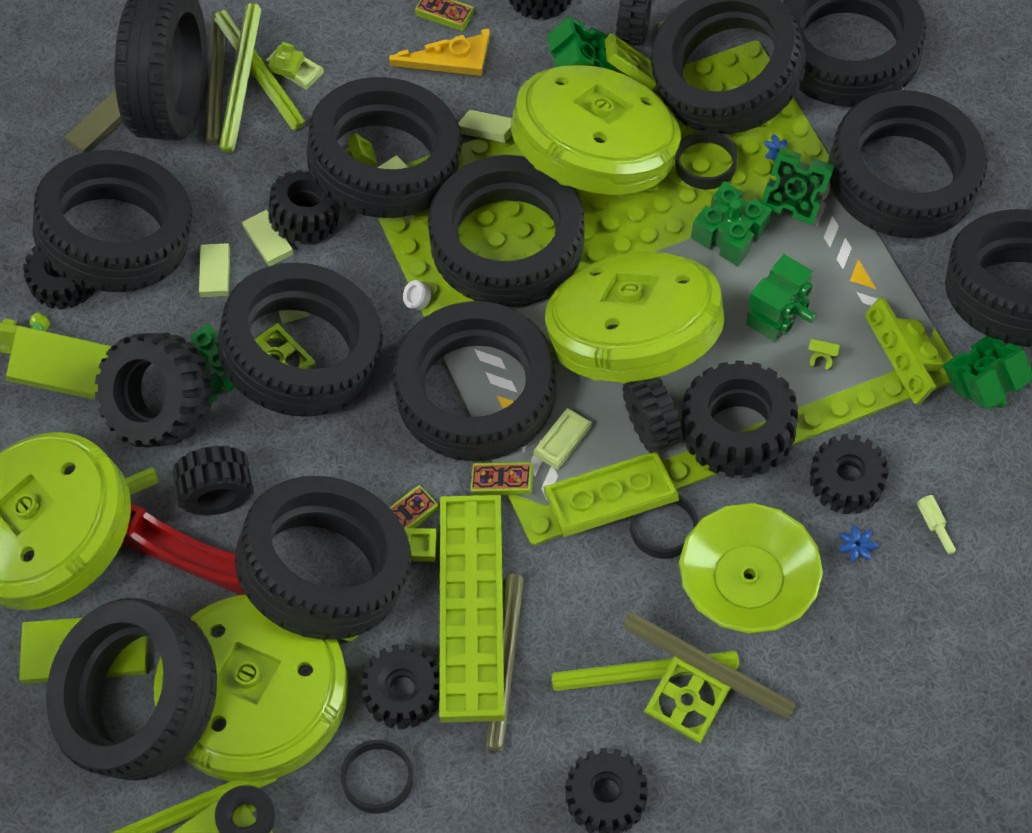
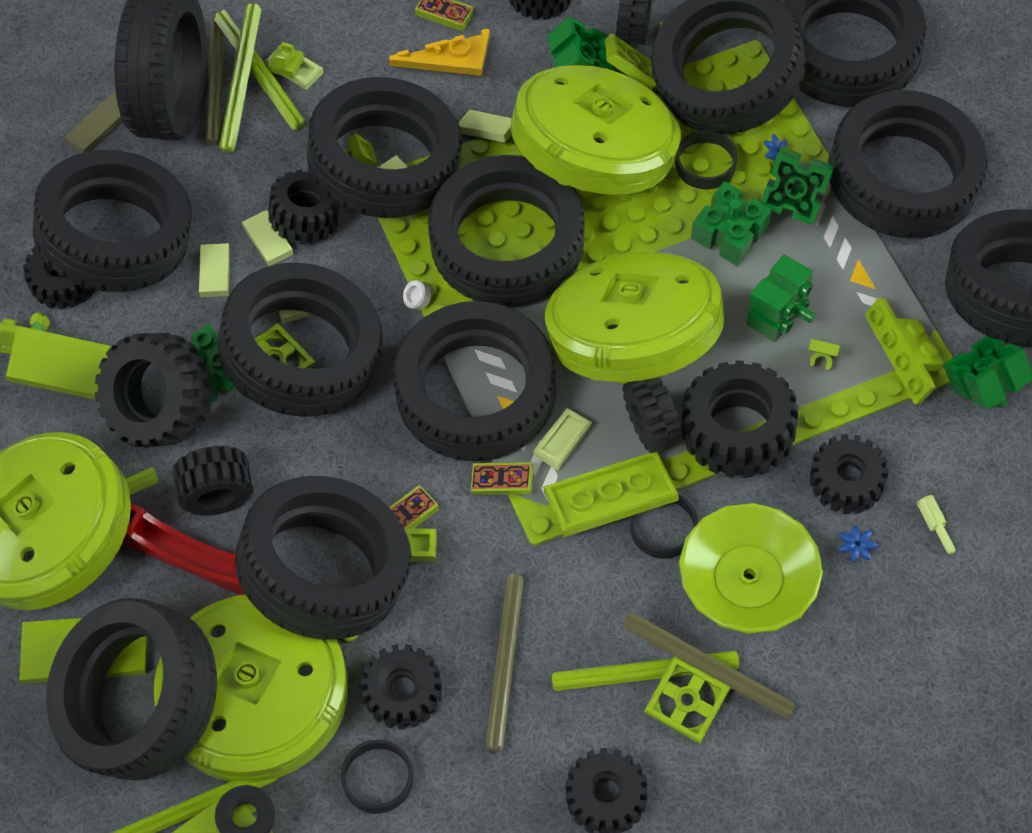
(471, 609): lime plate -> none

